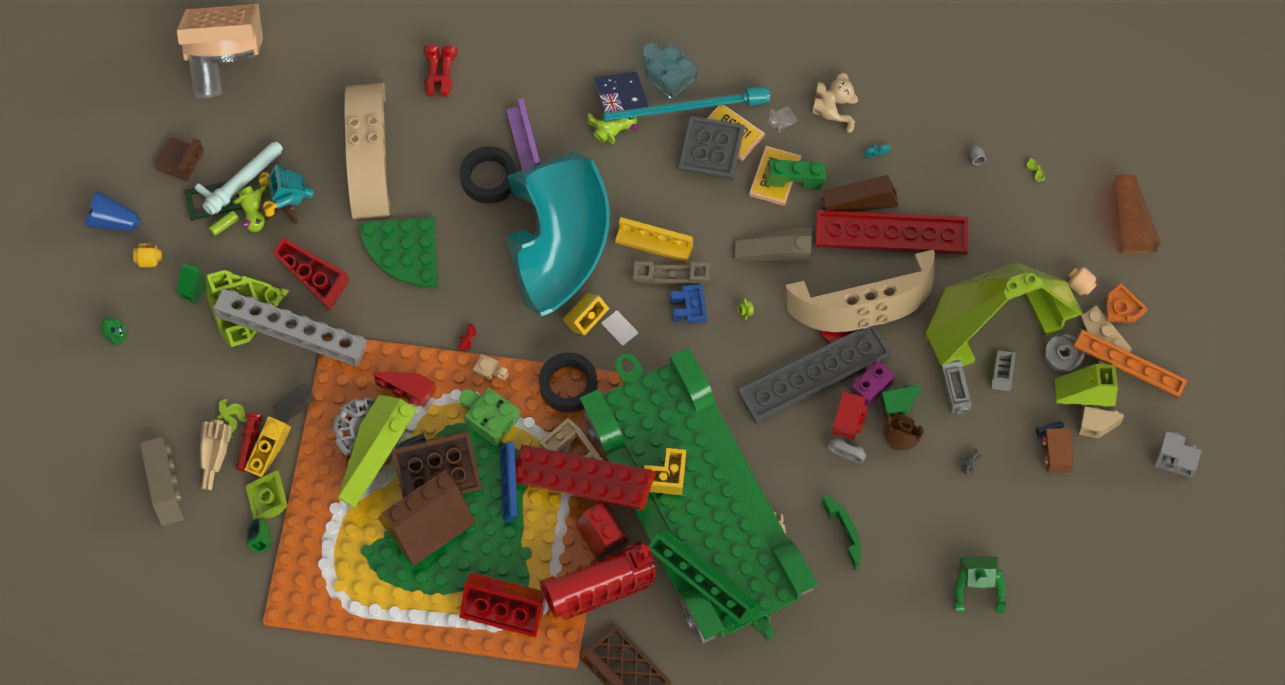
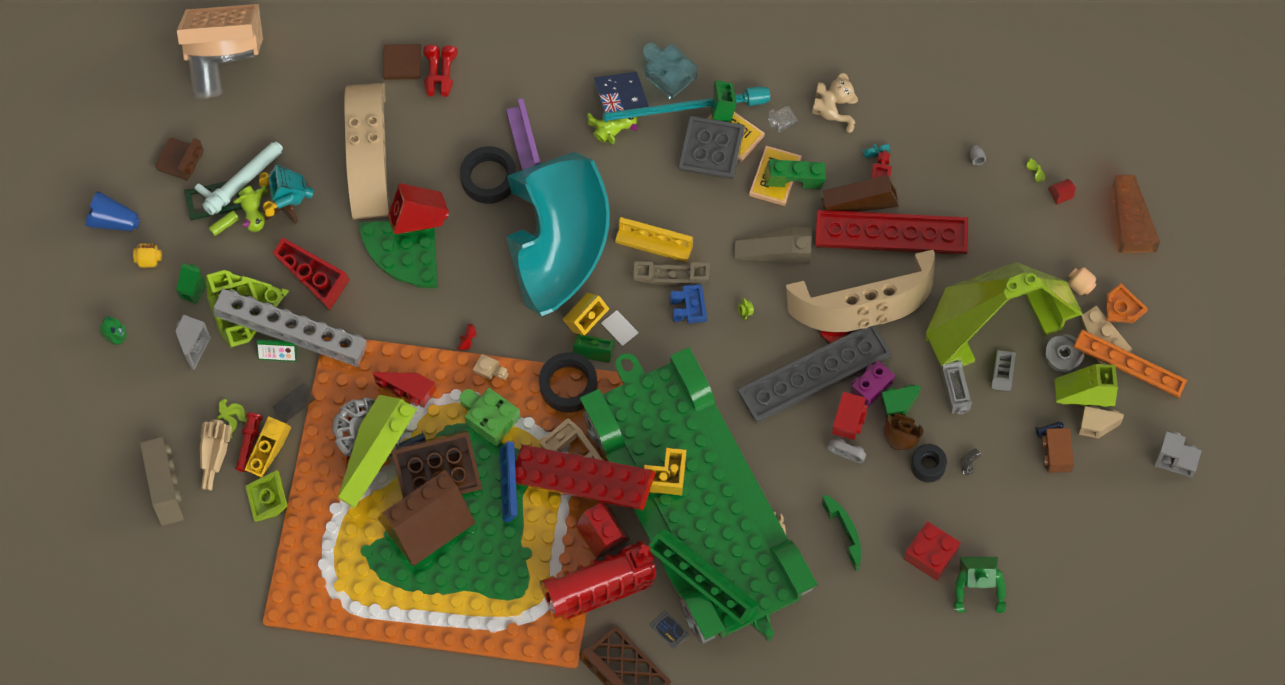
(192, 338): none -> light grey slope
(258, 536): green rock -> none
(276, 350): none -> slope
(402, 61): none -> reddish brown tile
(416, 209): none -> red slope
(502, 604): red slope -> none
(594, 348): none -> green slope
(669, 629): none -> sticker
(723, 101): none -> green arch
(882, 169): none -> red plate
(928, 451): none -> black tyre
(932, 550): none -> red brick
(1062, 191): none -> red brick

